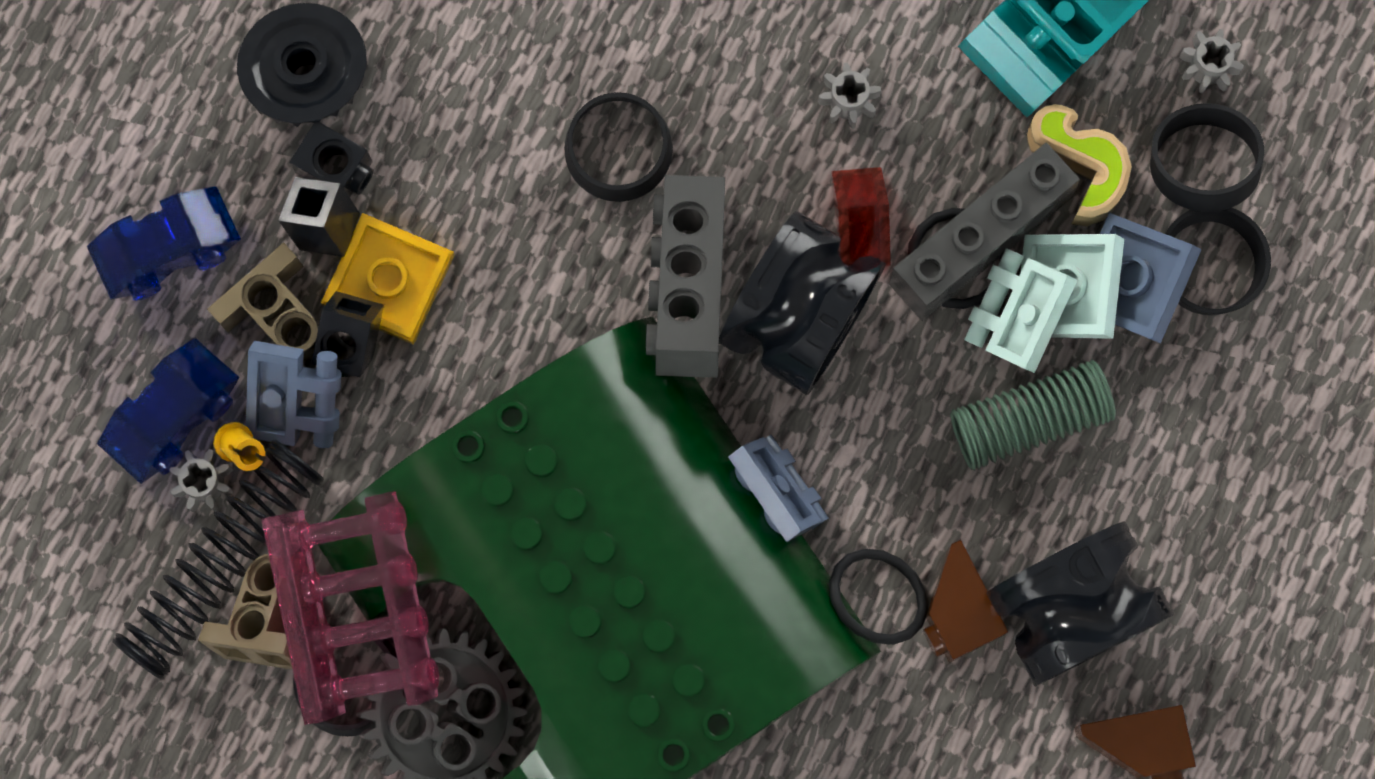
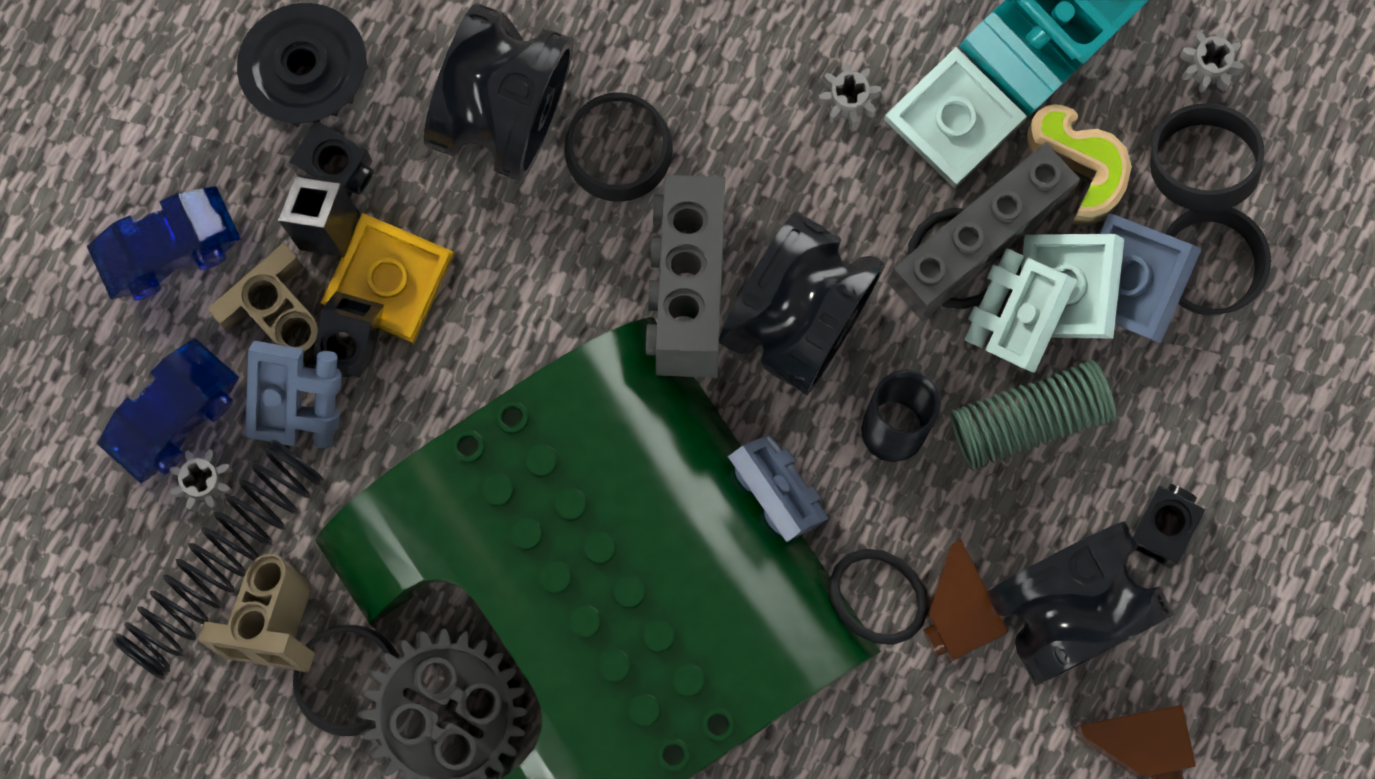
(236, 444): yellow pin -> none
(304, 619): clear pink fence -> none
(498, 90): none -> black piece
(862, 214): clear red slope -> none
(915, 392): none -> black piece
(955, 117): none -> light aqua plate
(1154, 544): none -> black brick

